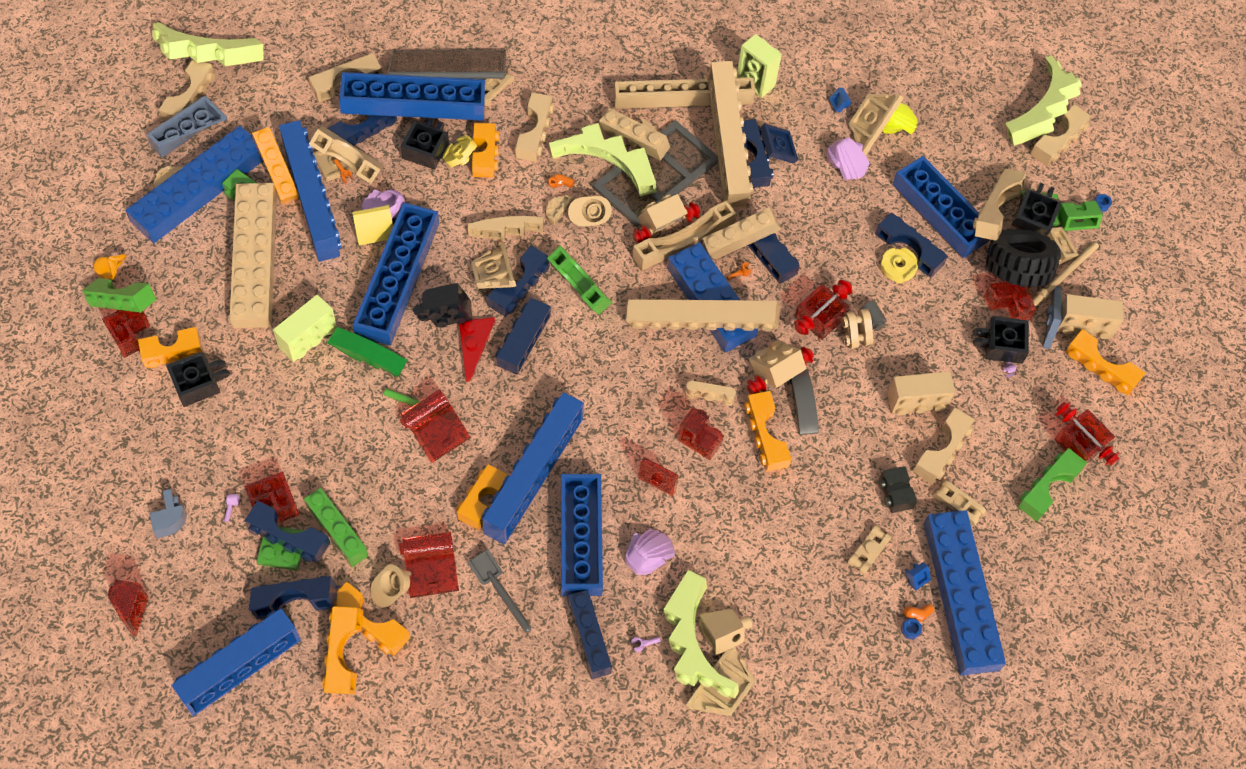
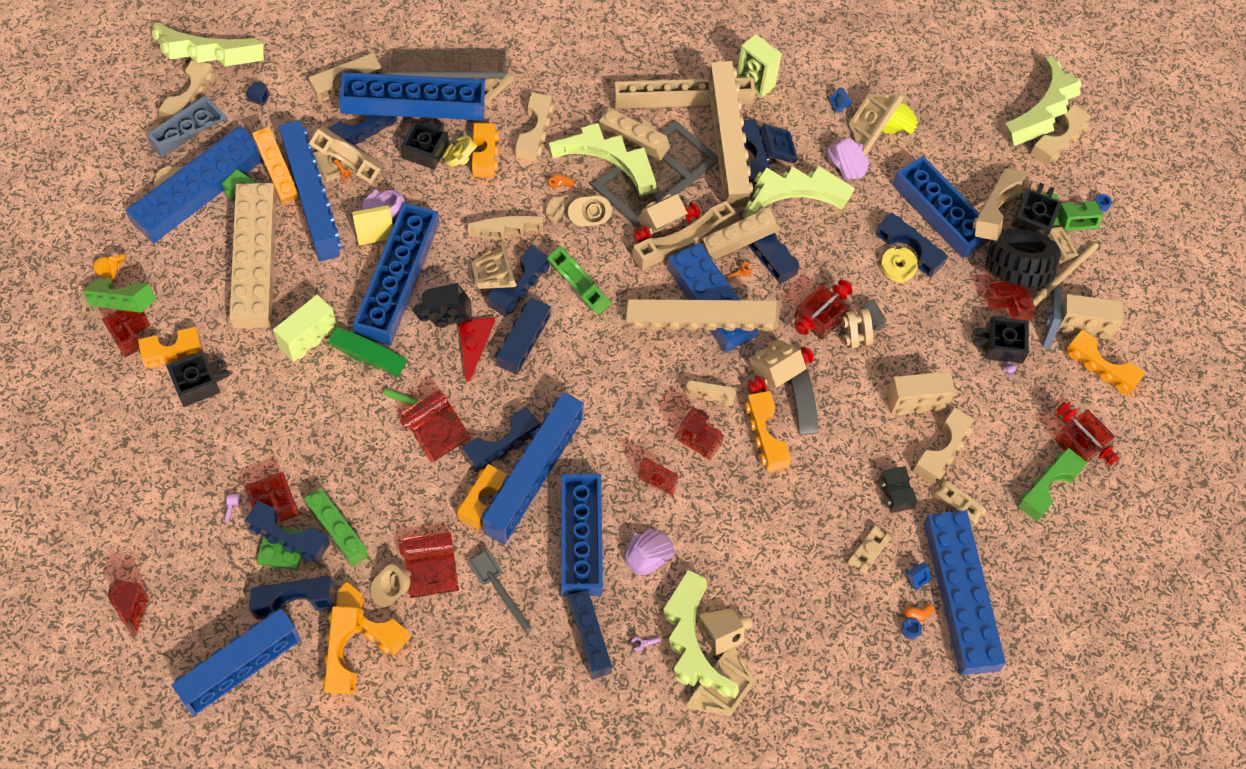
(170, 519): sand blue brick -> none
(258, 93): none -> dark blue plate
(481, 452): none -> dark blue arch
(817, 185): none -> yellowish green arch

